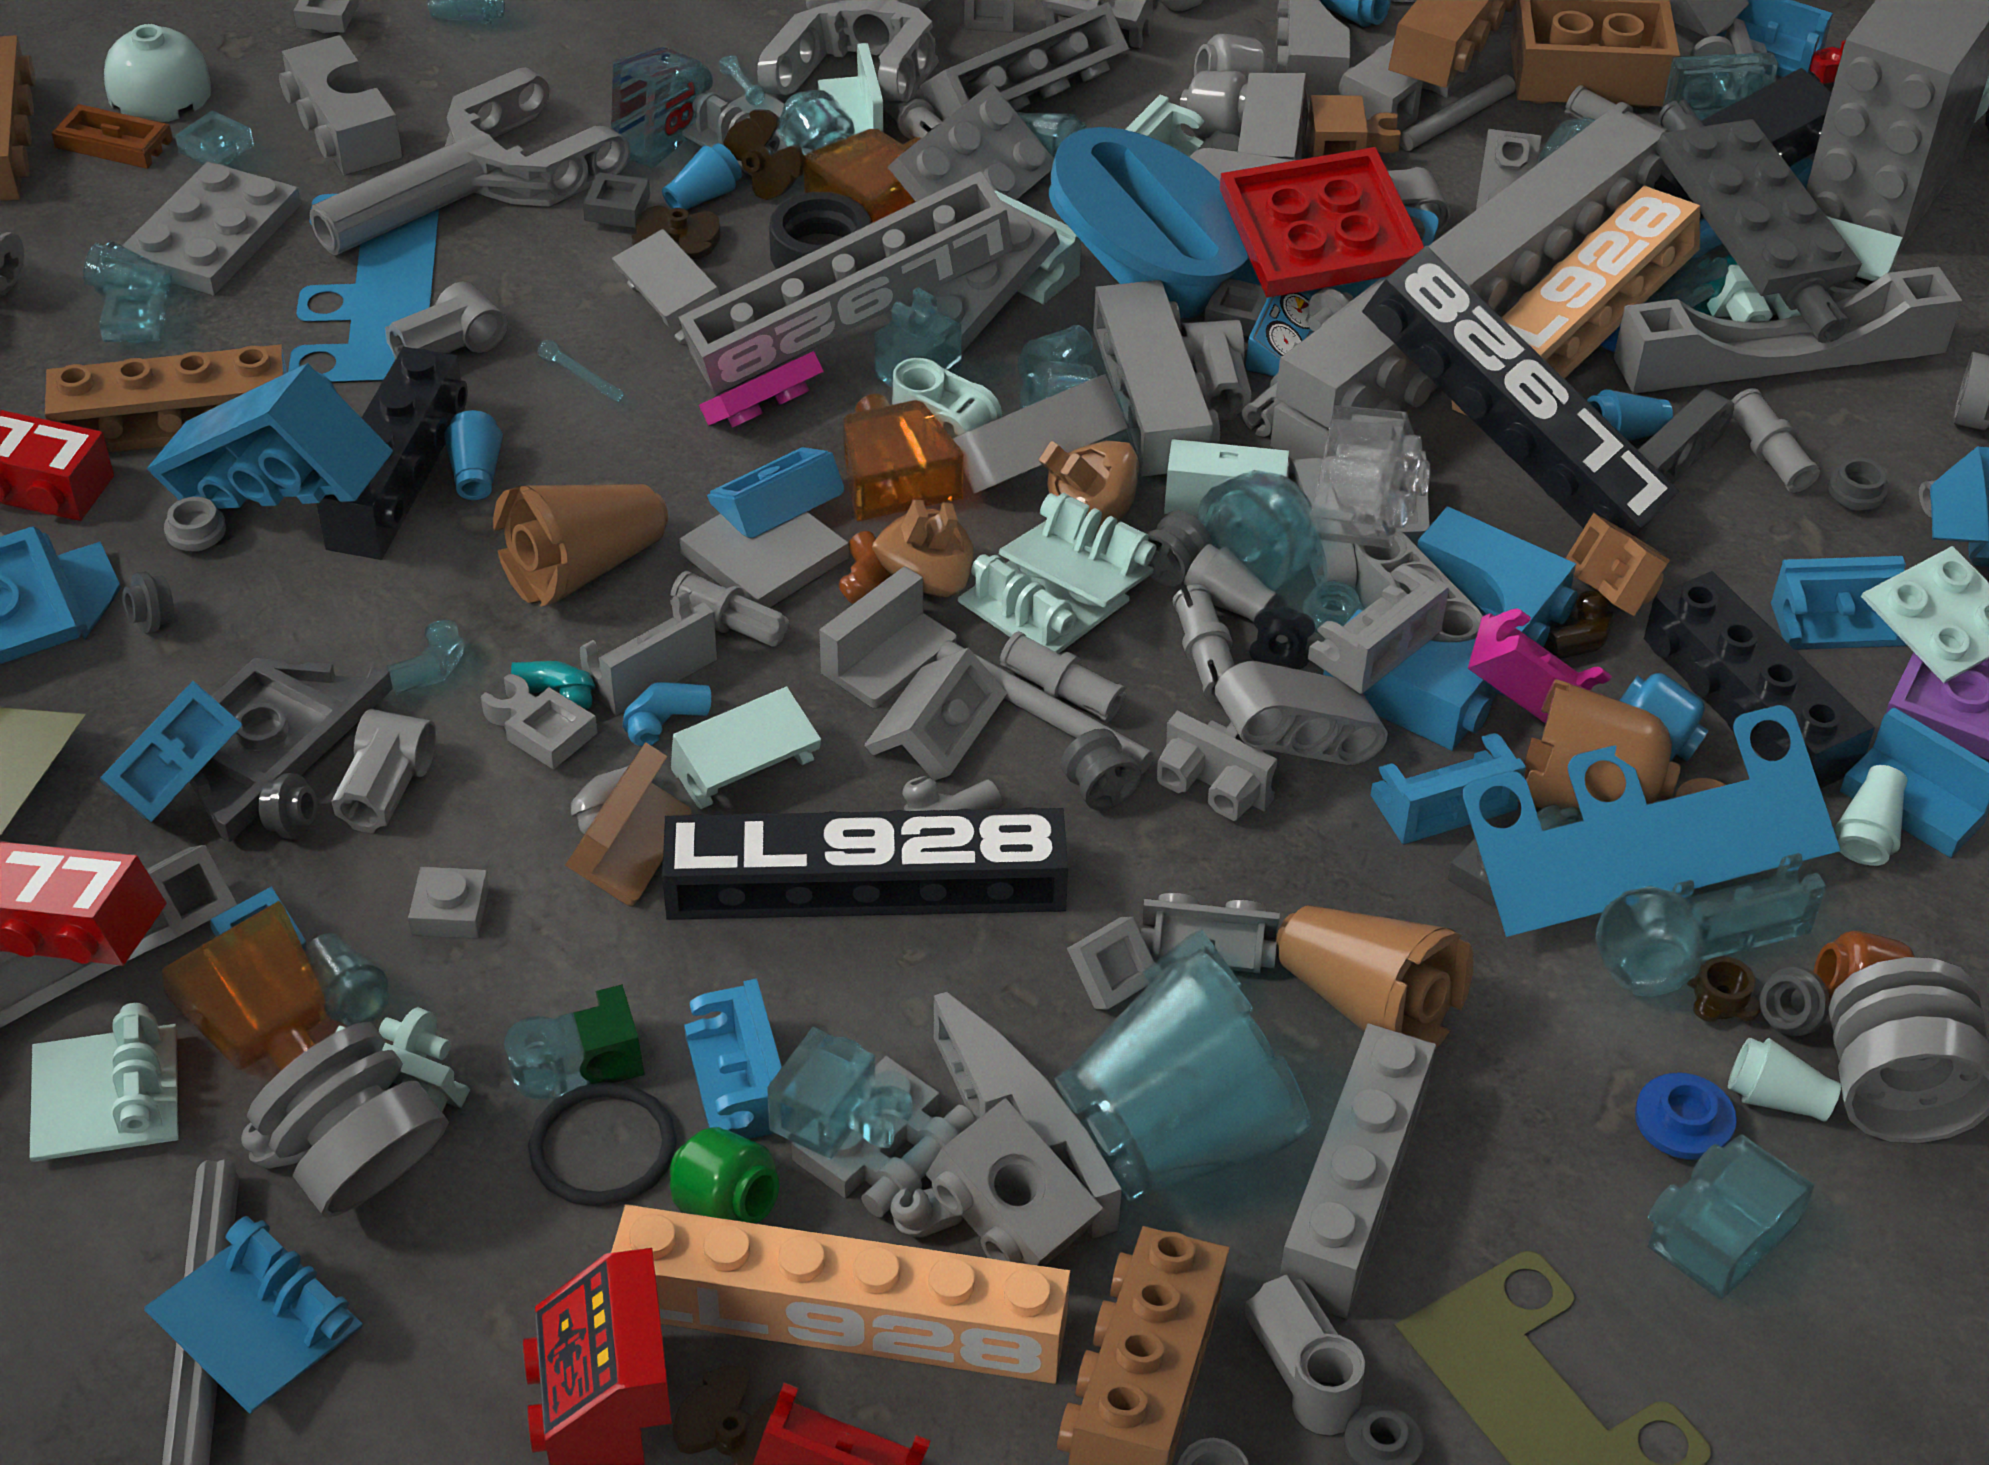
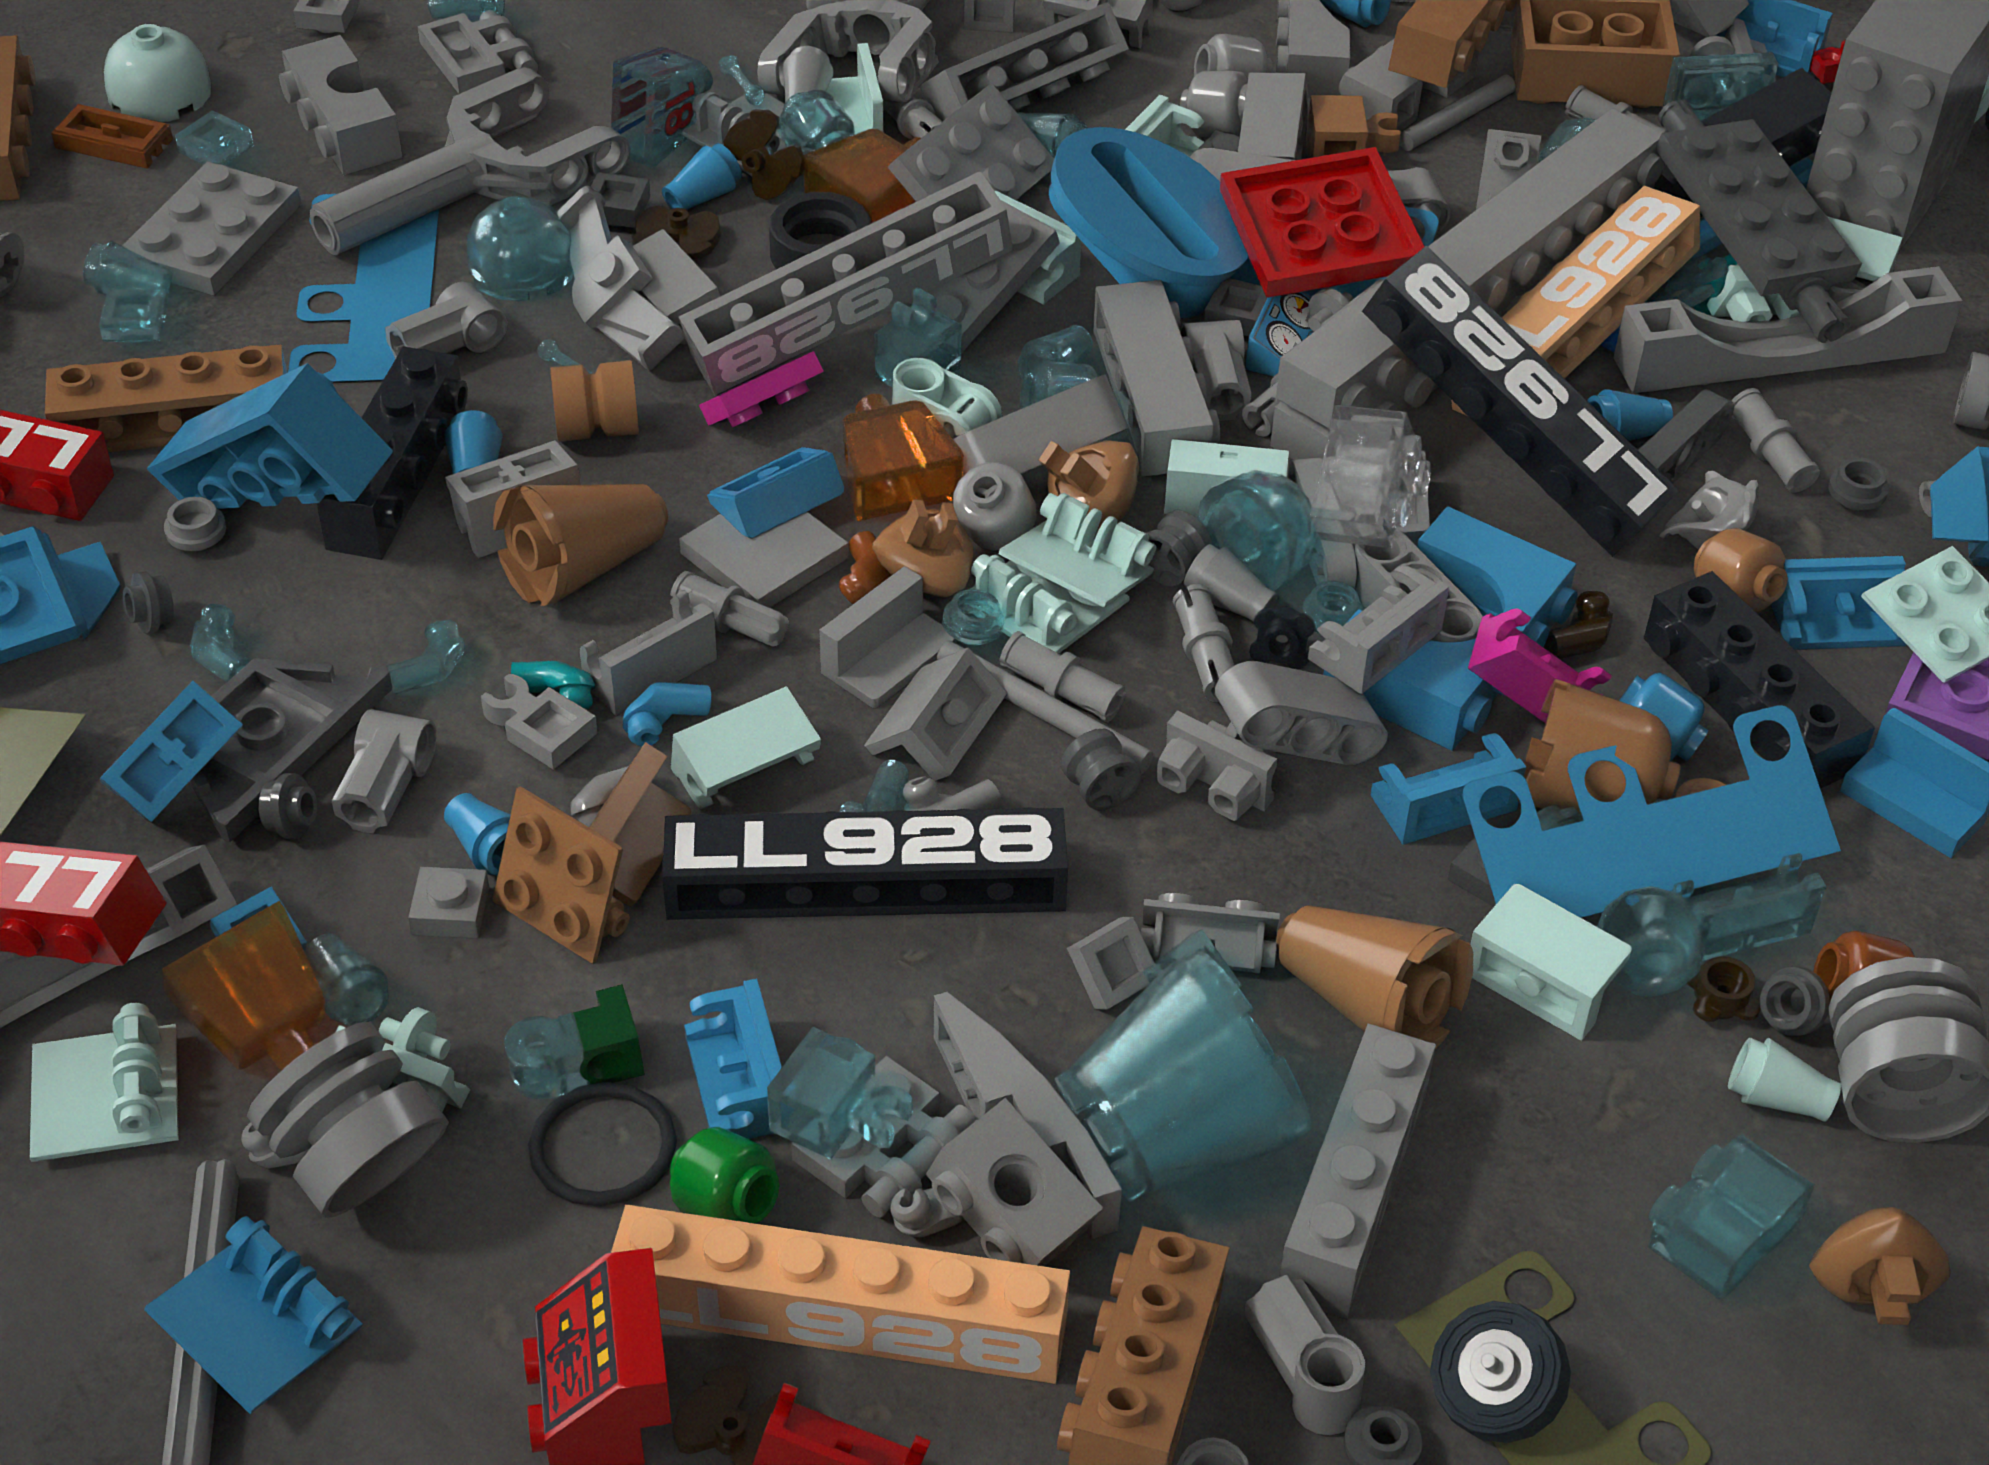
(213, 642): none -> clear light blue arm
(464, 51): none -> light grey plate
(478, 489): none -> light grey hinge
(479, 829): none -> dark azure cone
(519, 249): none -> clear light blue cylinder
(560, 876): none -> medium nougat hinge
(594, 400): none -> medium nougat wheel
(610, 281): none -> light grey plate
(806, 70): none -> light grey cone
(884, 791): none -> clear light blue arm
(973, 617): none -> clear light blue plate
(994, 505): none -> light grey head
(1500, 1372): none -> black wheel
(1546, 959): none -> light aqua panel
(1617, 564): medium nougat brick -> none
(1684, 1115): blue piece -> none
(1713, 508): none -> light grey hat
(1746, 564): none -> medium nougat head
(1873, 820): light aqua cone -> none
(1882, 1262): none -> medium nougat piece

